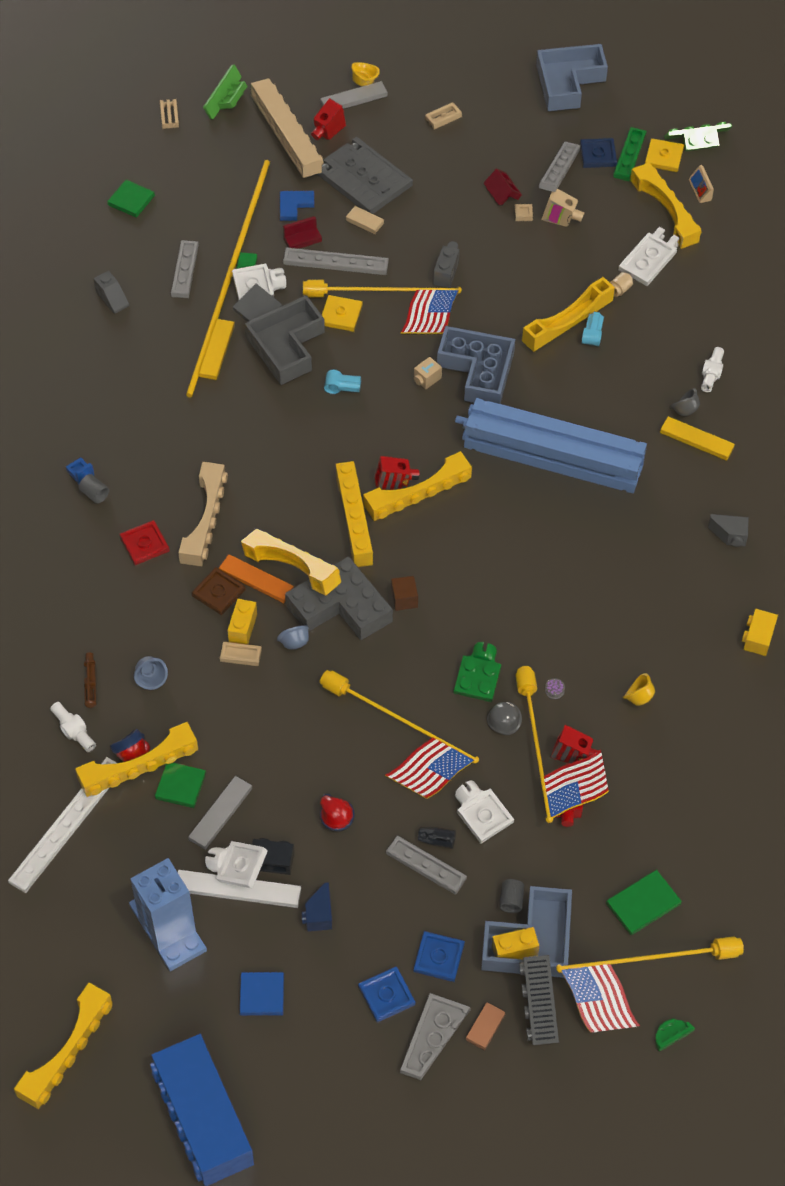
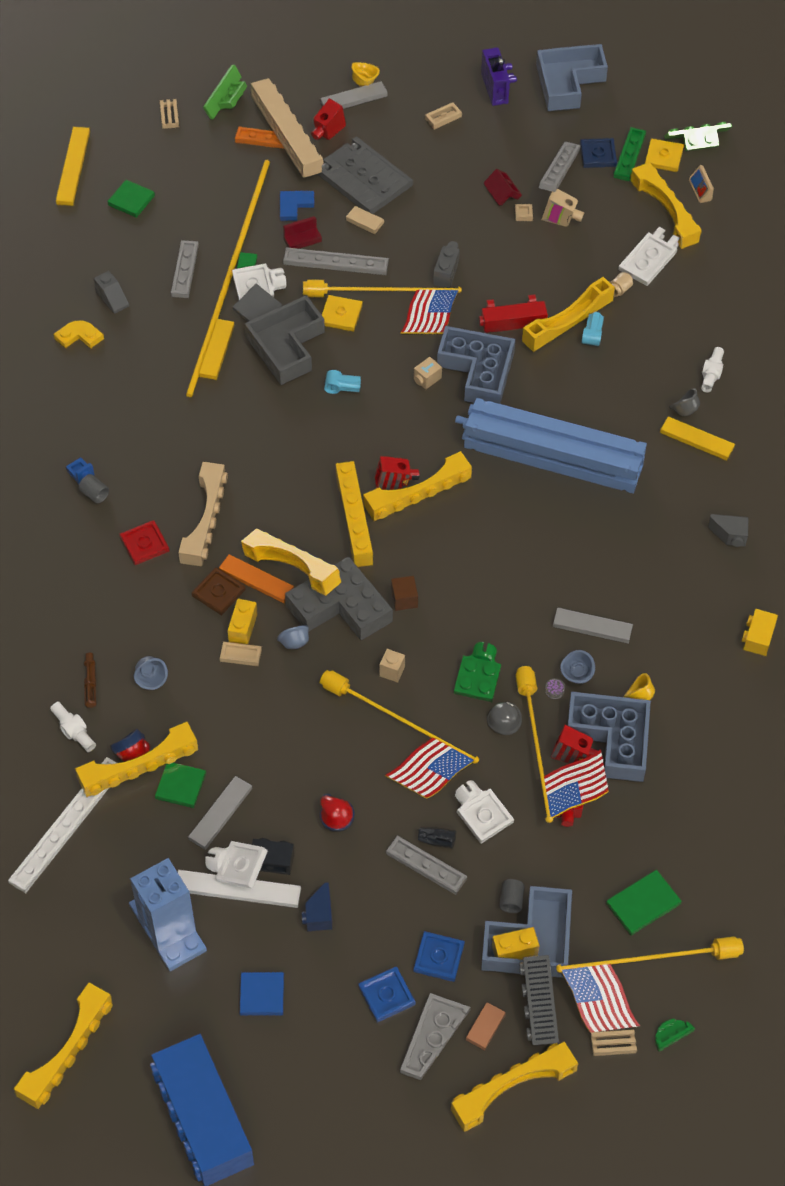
(73, 166): none -> yellow tile
(78, 330): none -> yellow plate
(257, 137): none -> orange tile
(392, 665): none -> tan brick
(496, 76): none -> dark purple piece
(511, 316): none -> red brick
(555, 1062): none -> yellow arch
(578, 667): none -> sand blue helmet
(592, 625): none -> light grey tile
(613, 1034): none -> tan tile
(619, 723): none -> sand blue brick

